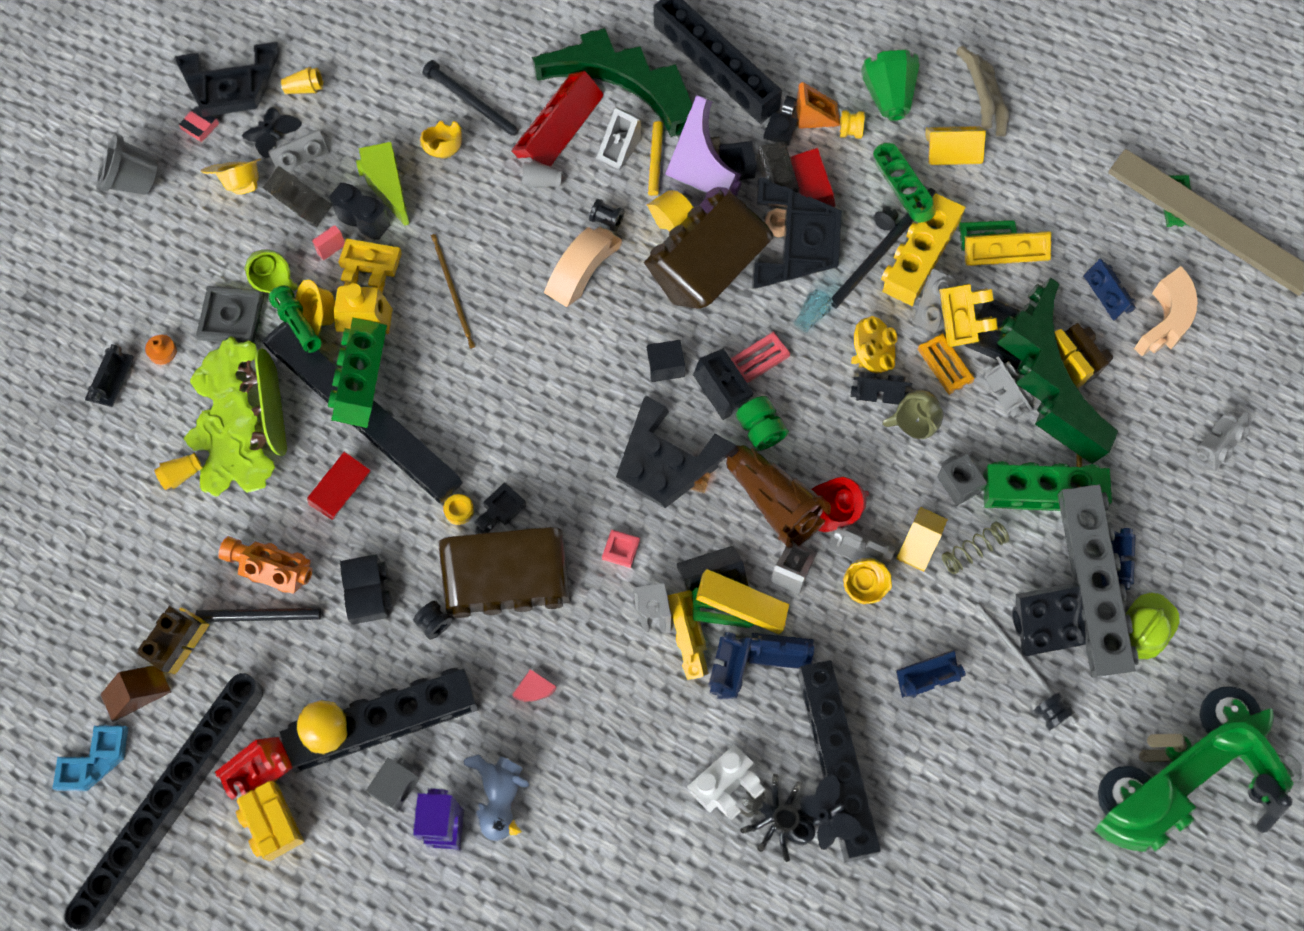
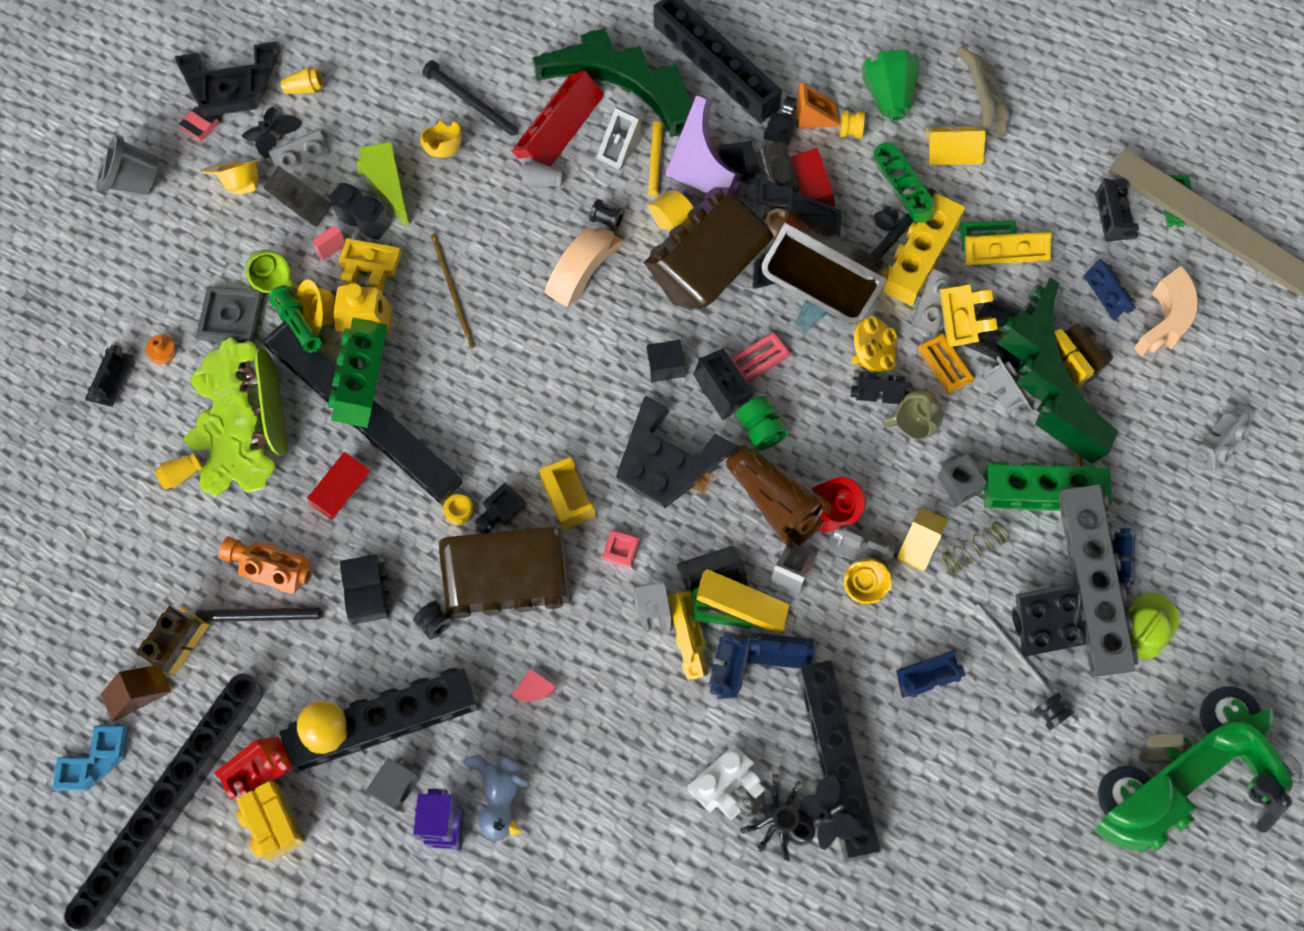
(566, 493): none -> yellow panel
(824, 268): none -> dark brown windscreen
(1115, 210): none -> black hinge

